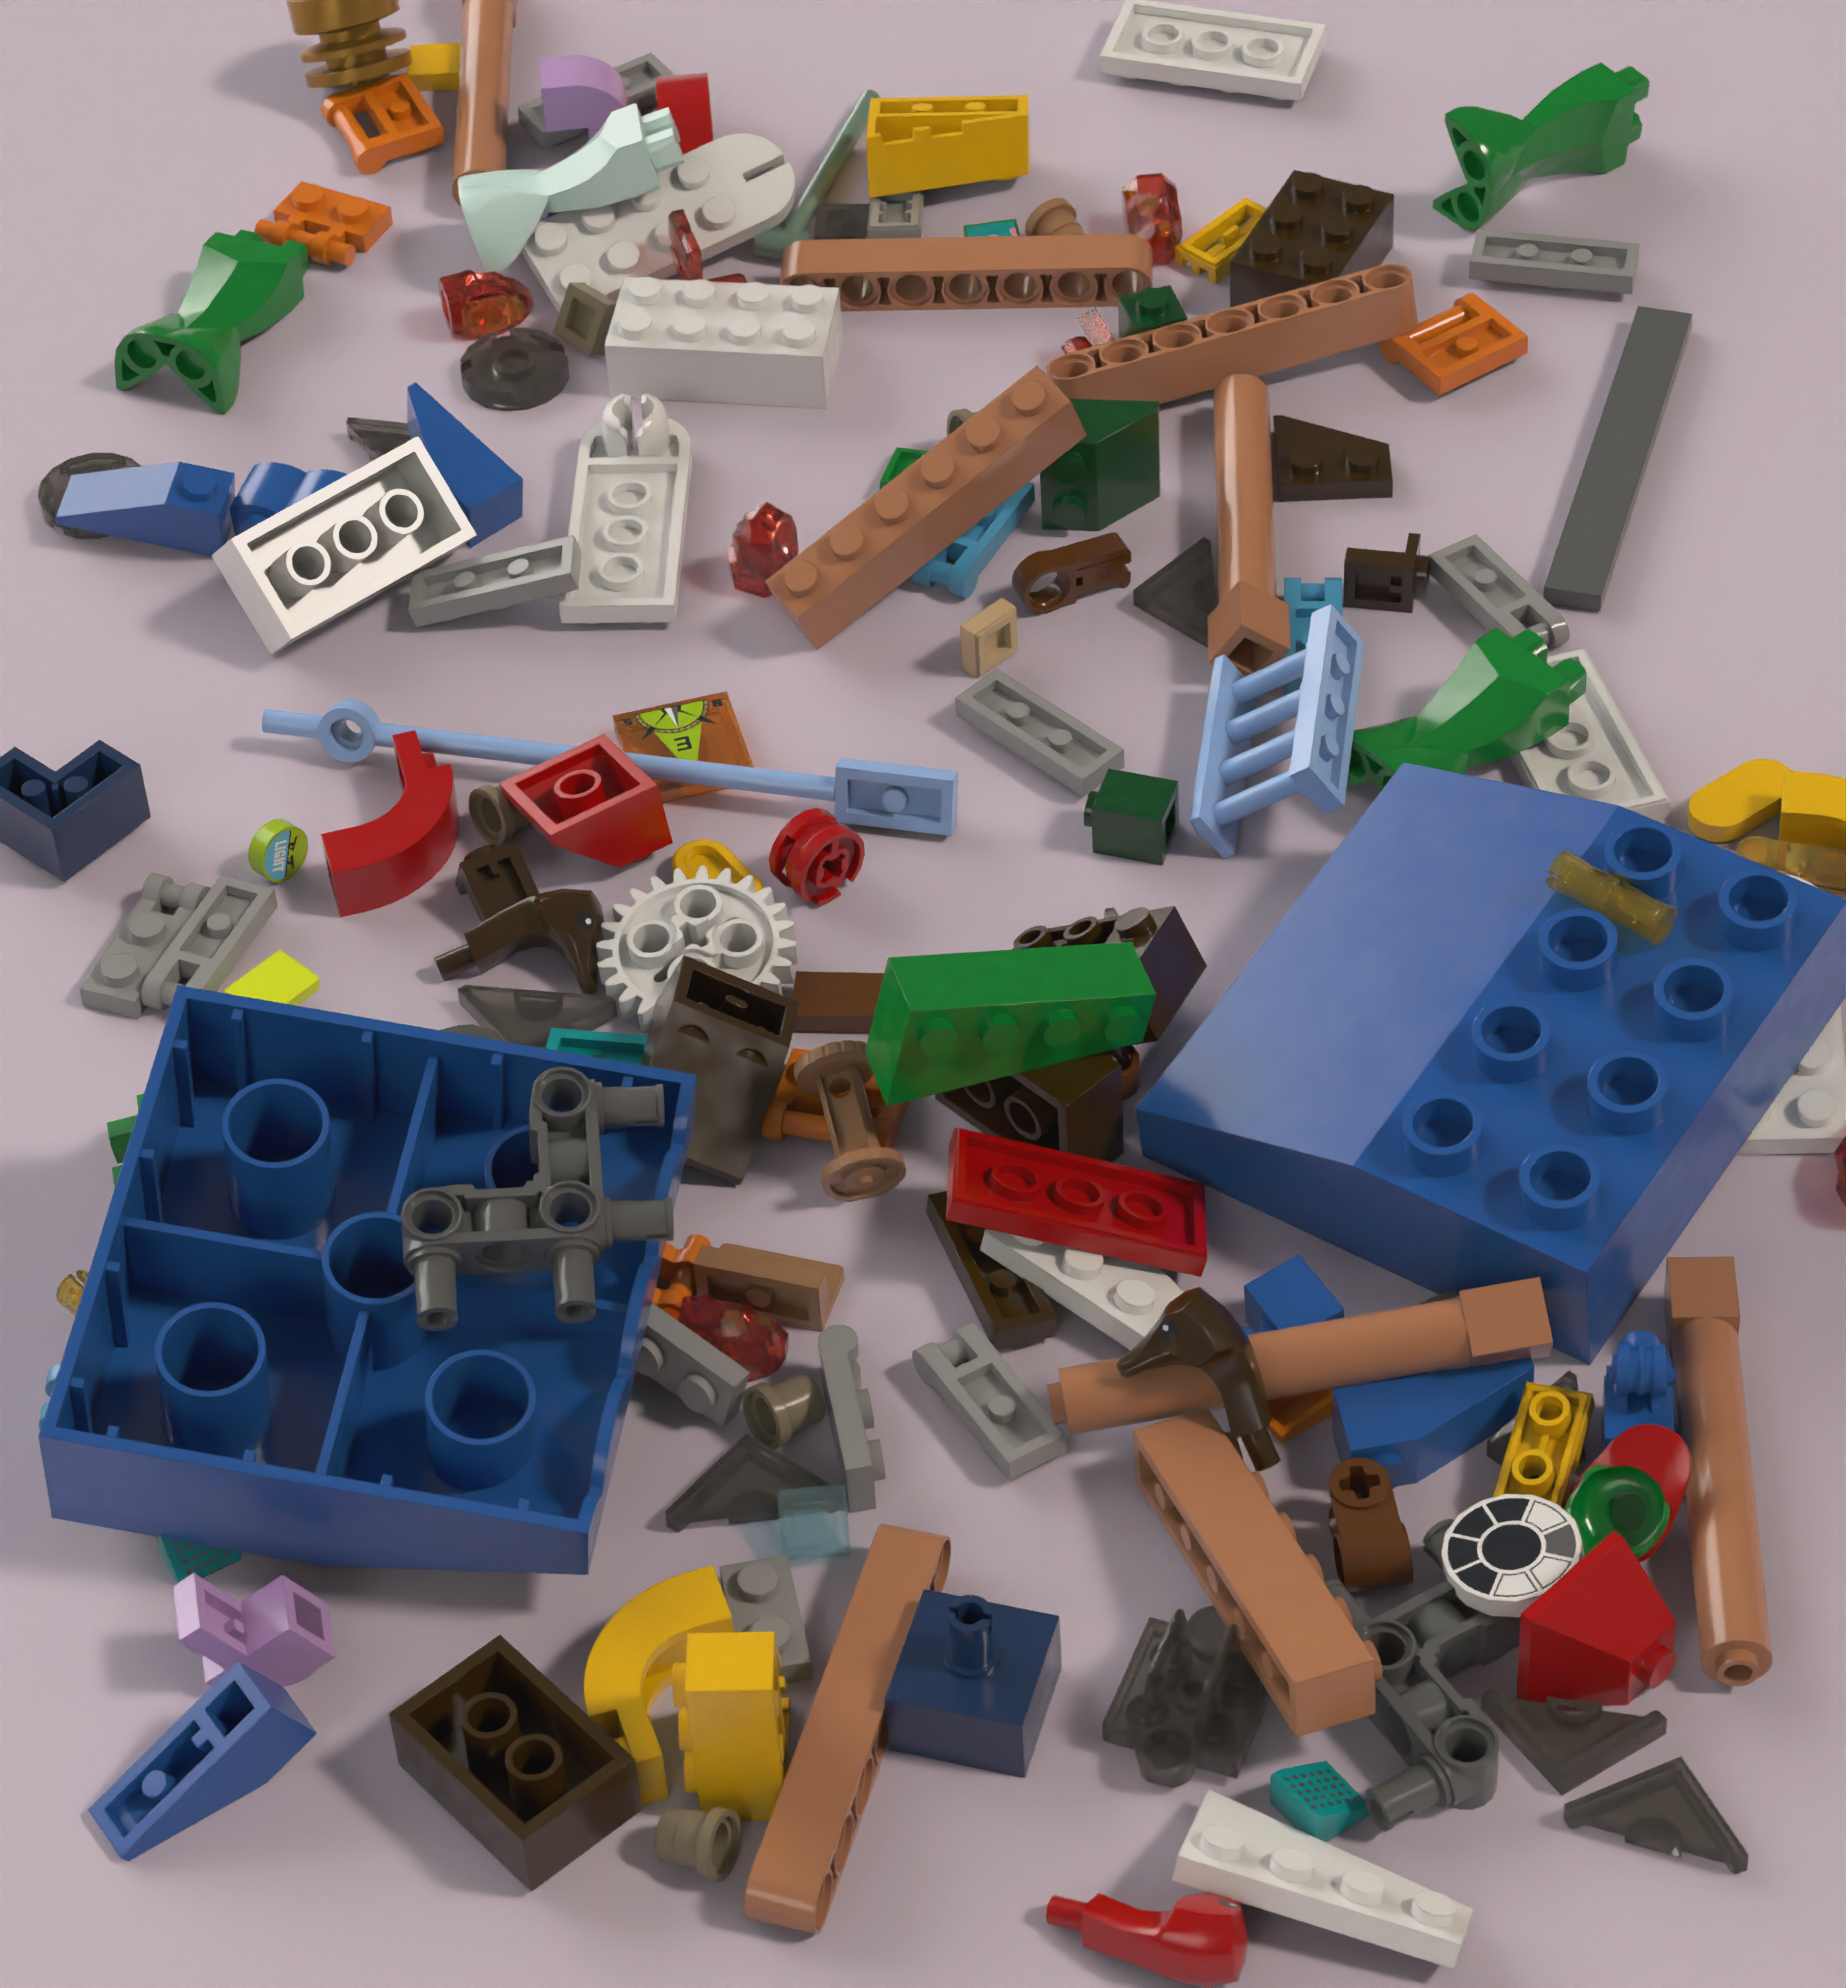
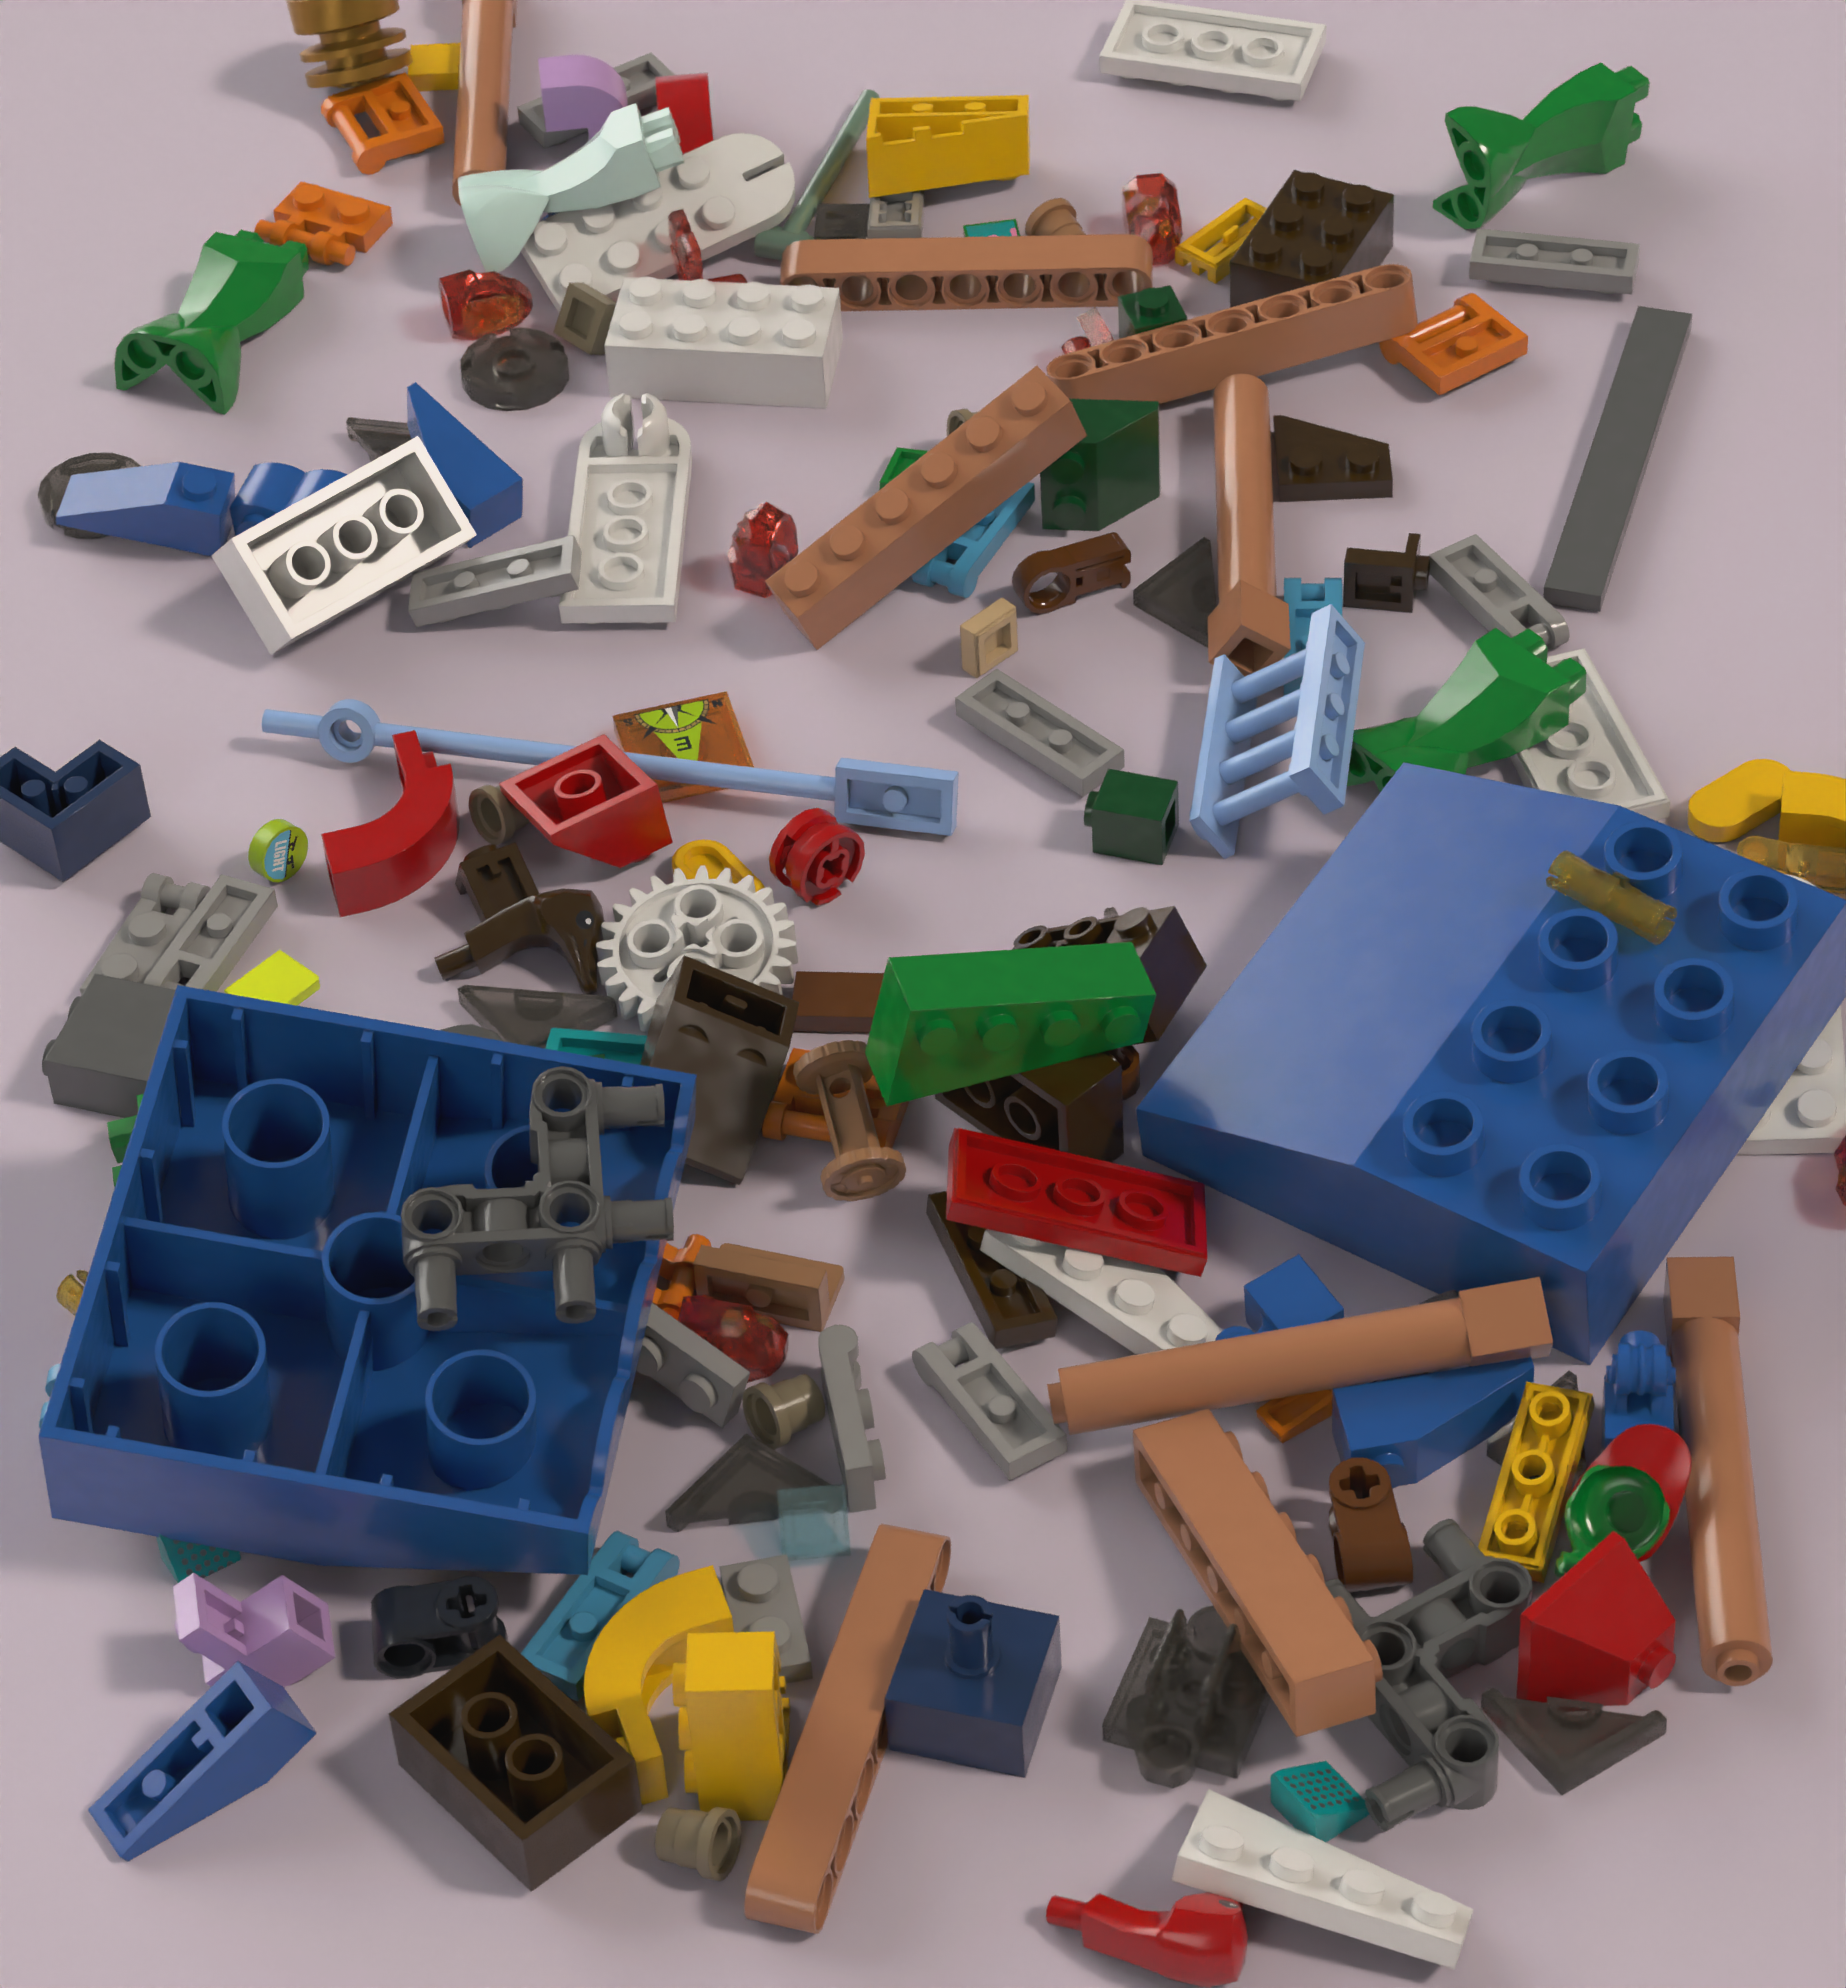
(107, 1046): none -> dark grey brick
(430, 1625): none -> black piece
(568, 1634): none -> dark azure plate
(1206, 1335): dark brown animal -> none
(1509, 1552): tile -> none
(1663, 1813): clear smoke tile -> none

